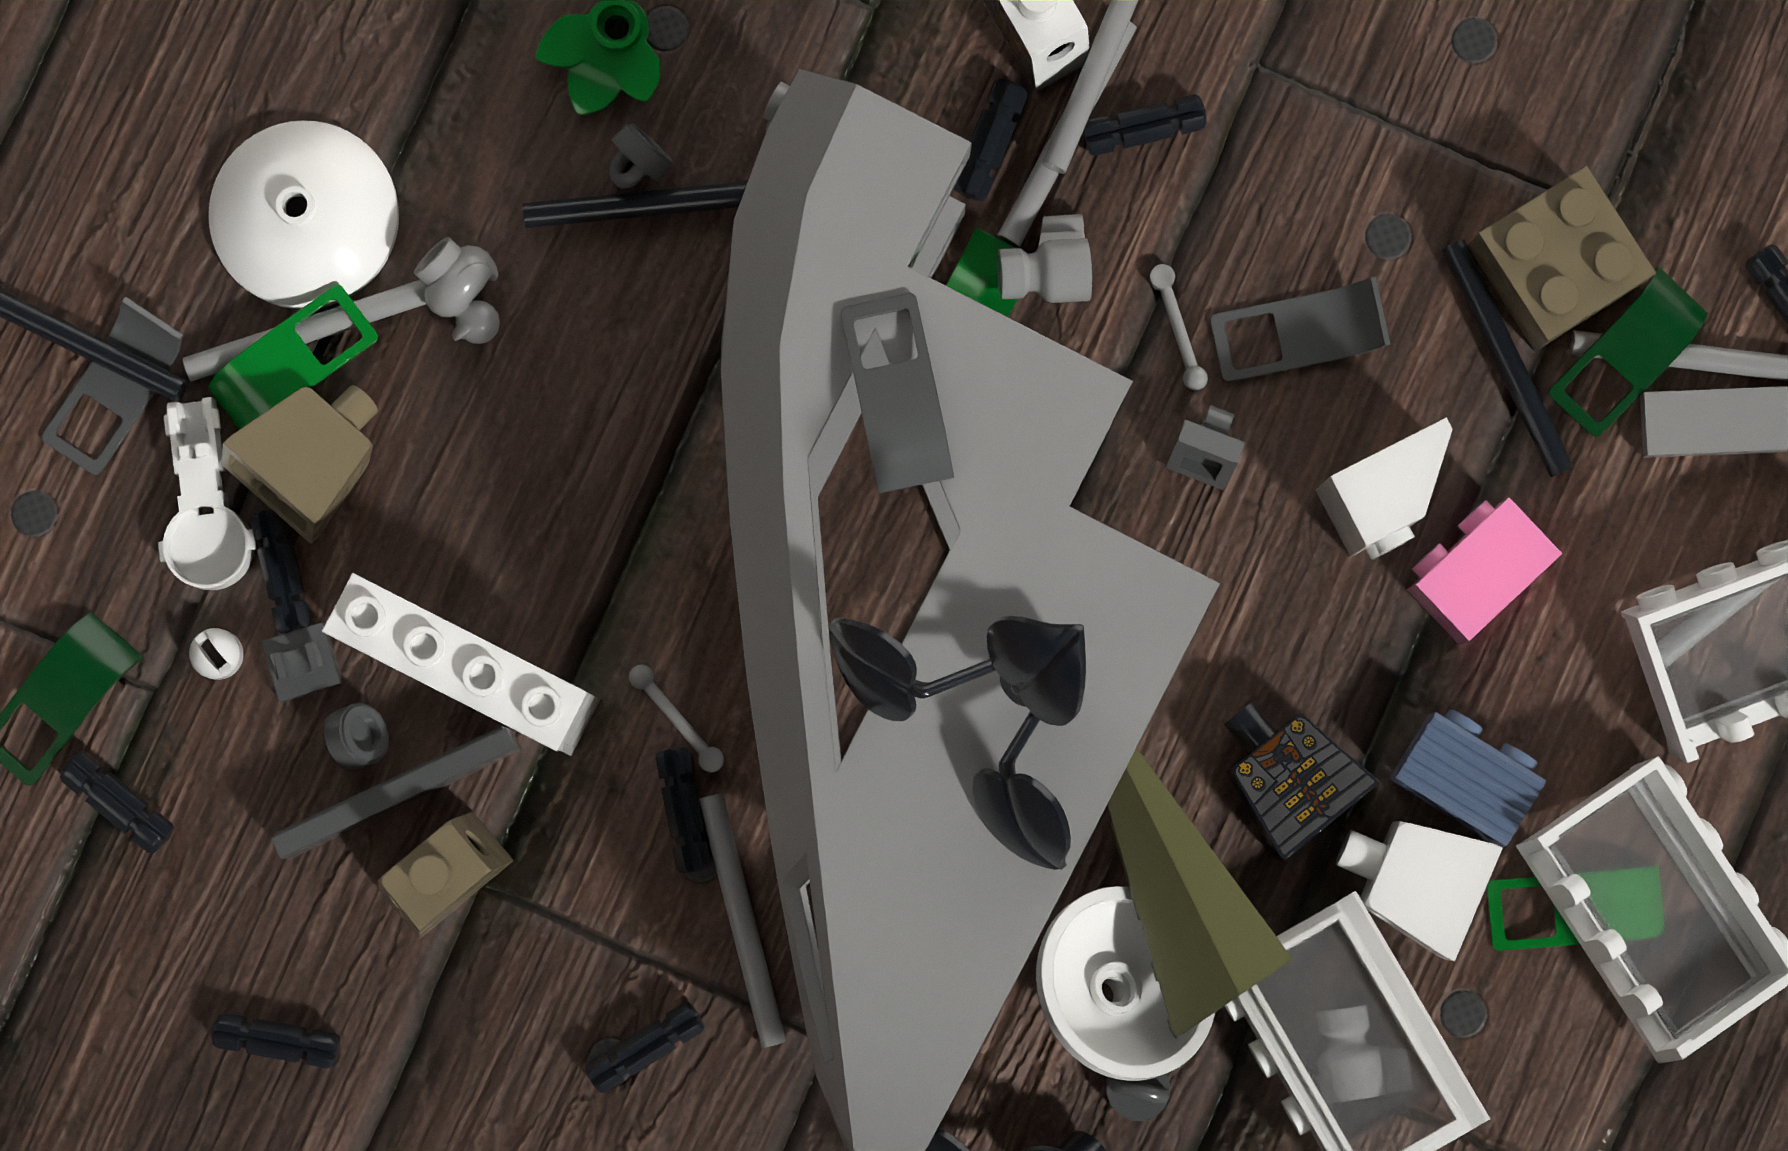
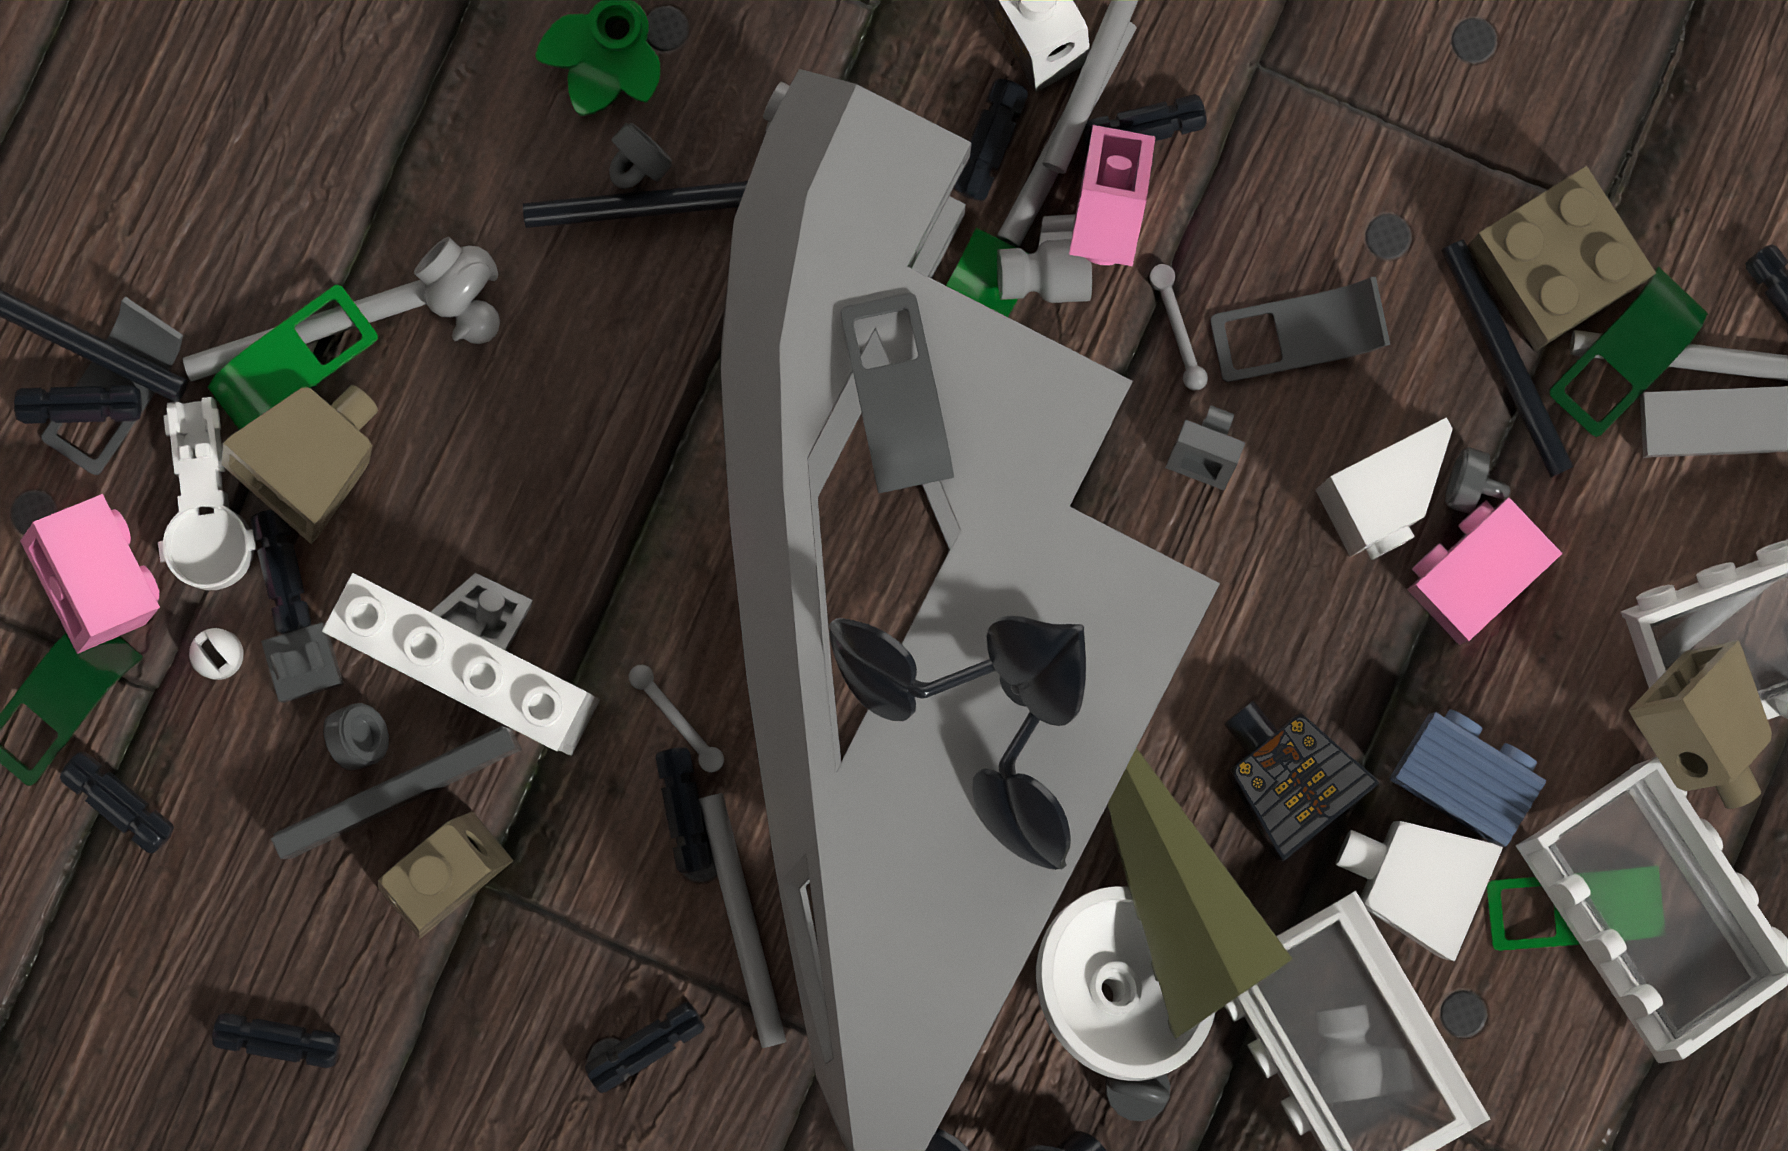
(78, 404): none -> black axle
(91, 572): none -> bright pink brick
(334, 242): white dish -> none
(485, 610): none -> light grey piece
(1112, 196): none -> bright pink brick
(1470, 480): none -> dark grey tile
(1707, 722): none -> dark tan torso

